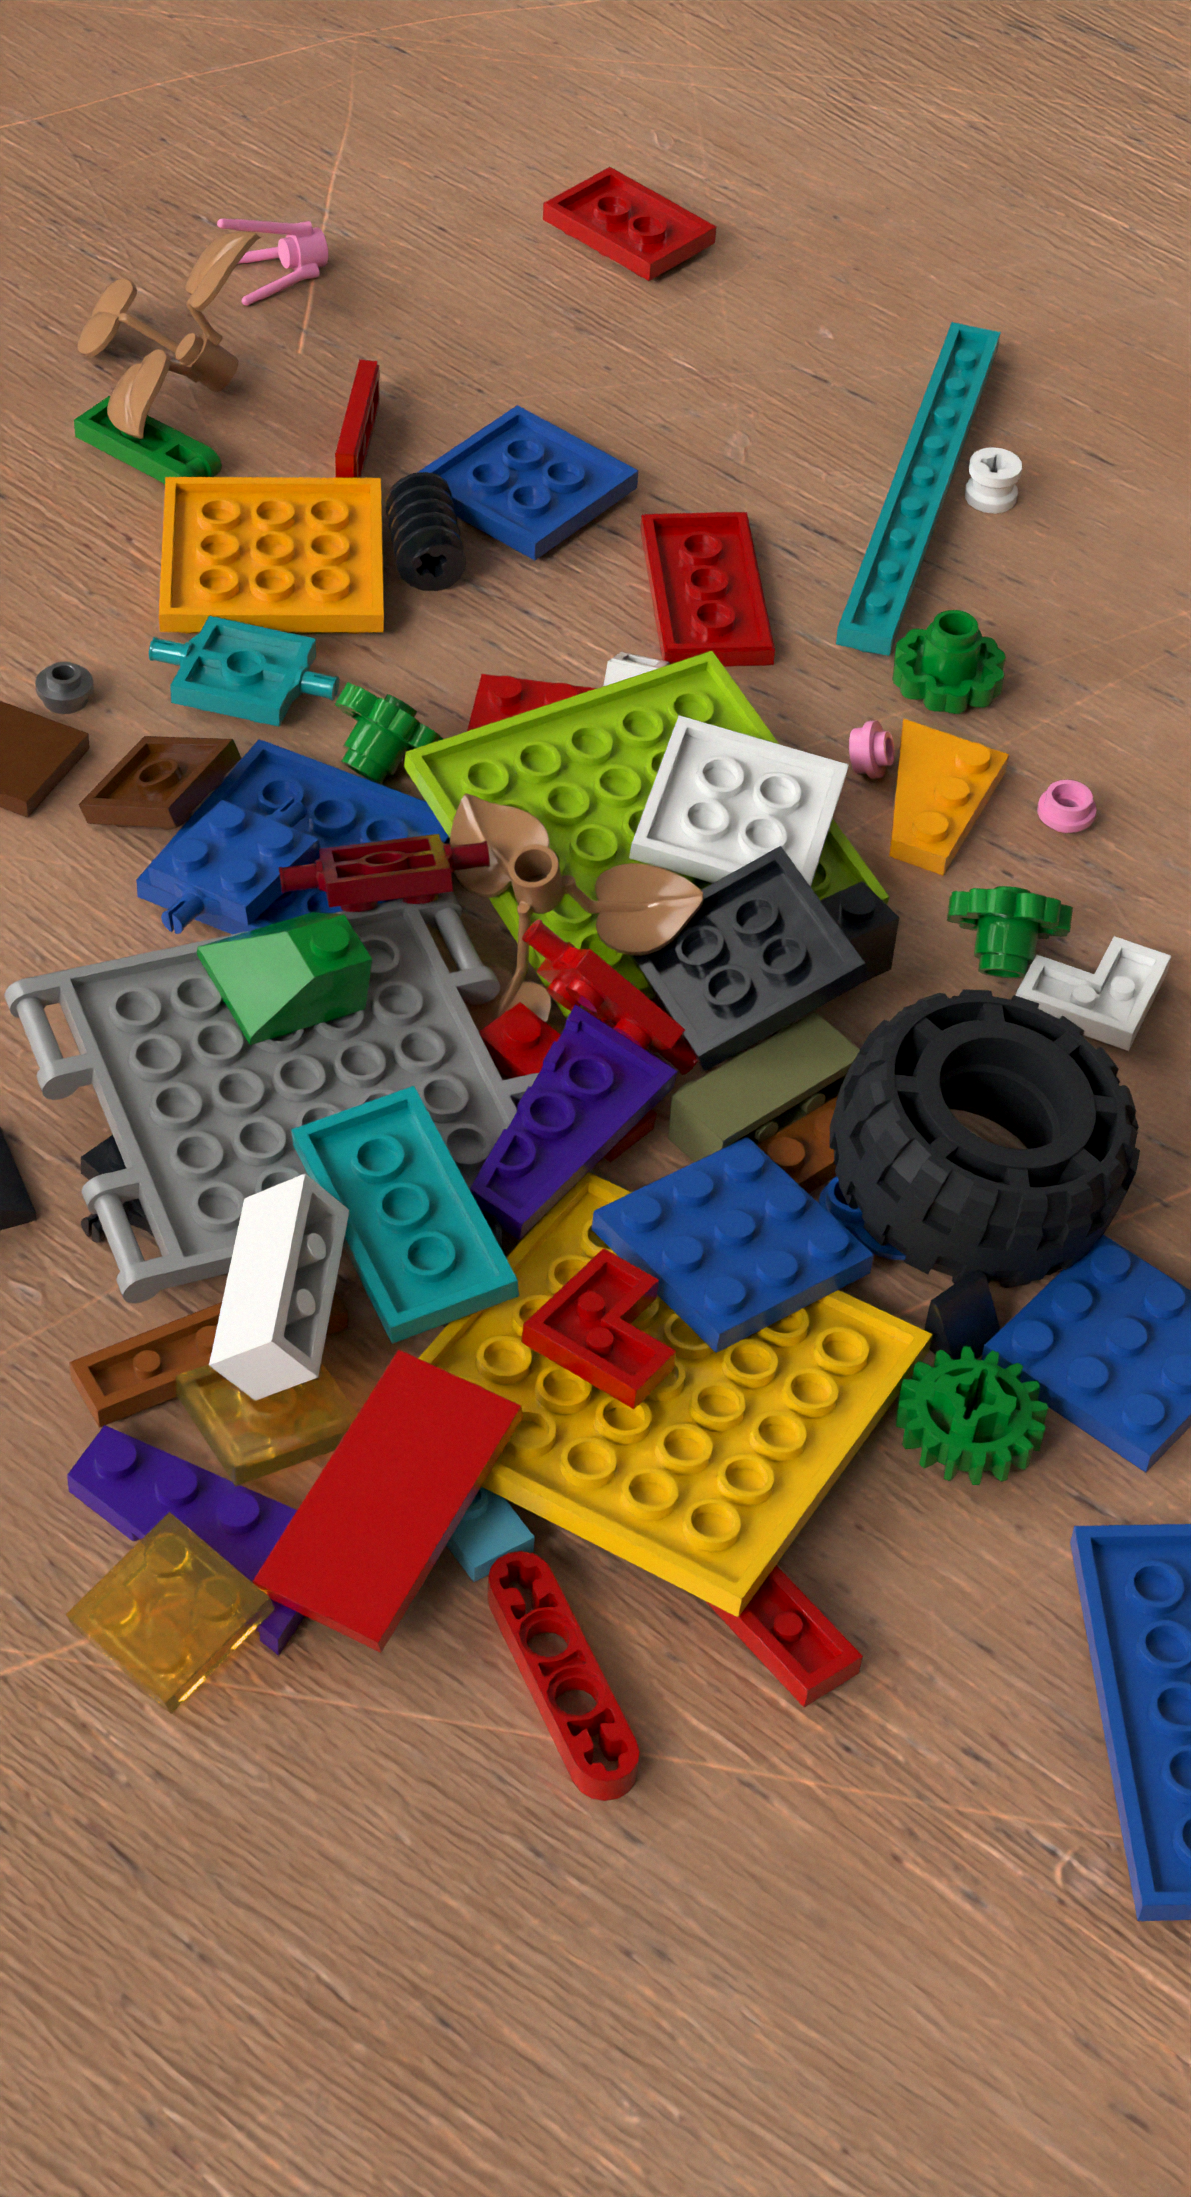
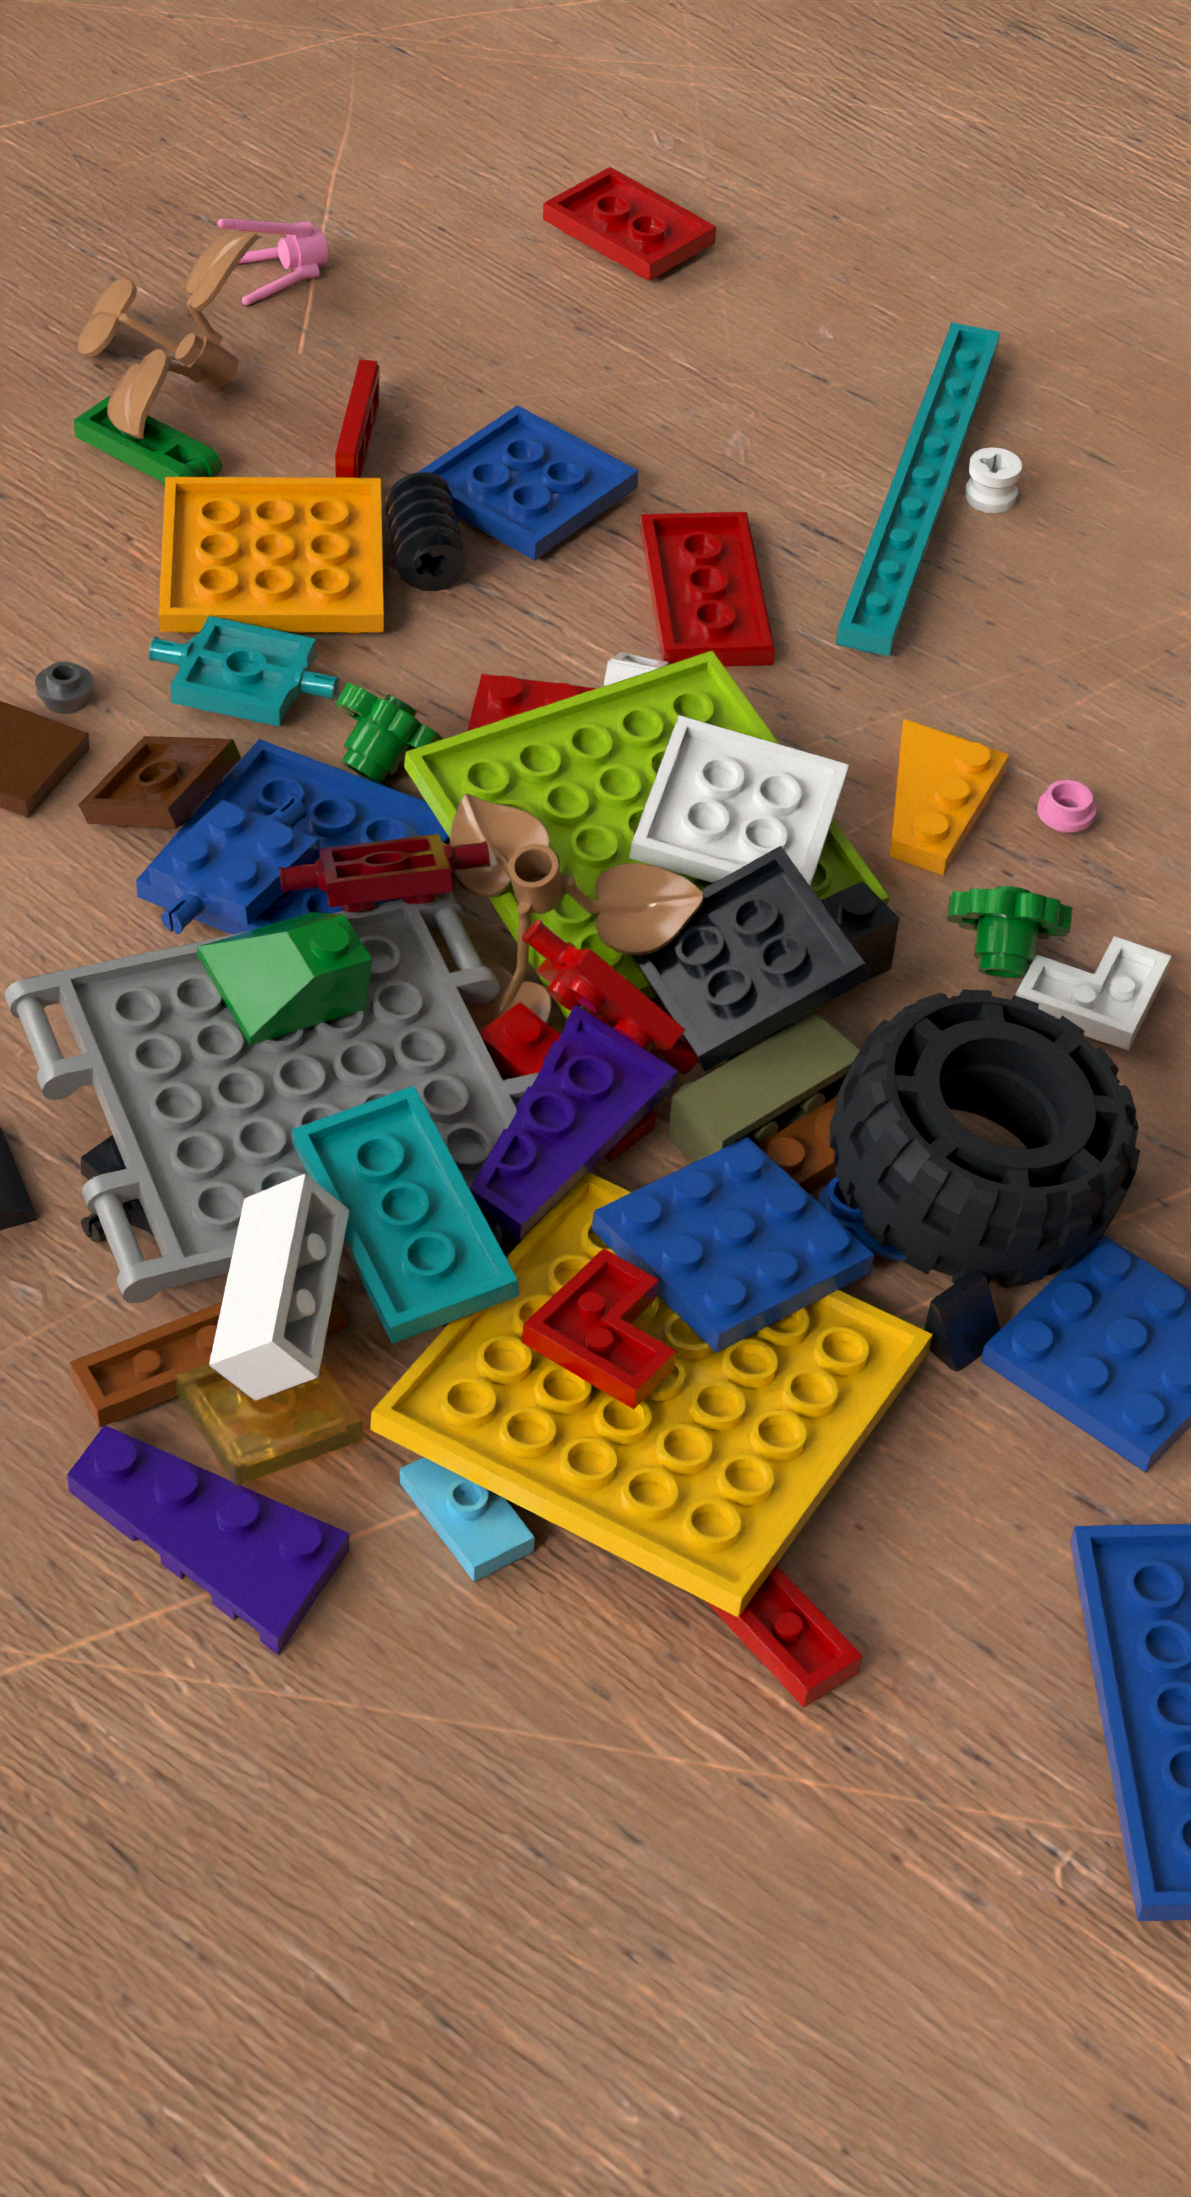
(170, 1612): clear yellow plate -> none
(388, 1500): red tile -> none
(567, 1671): red beam -> none
(871, 749): bright pink plate -> none
(949, 664): green plant -> none
(971, 1415): green gear -> none

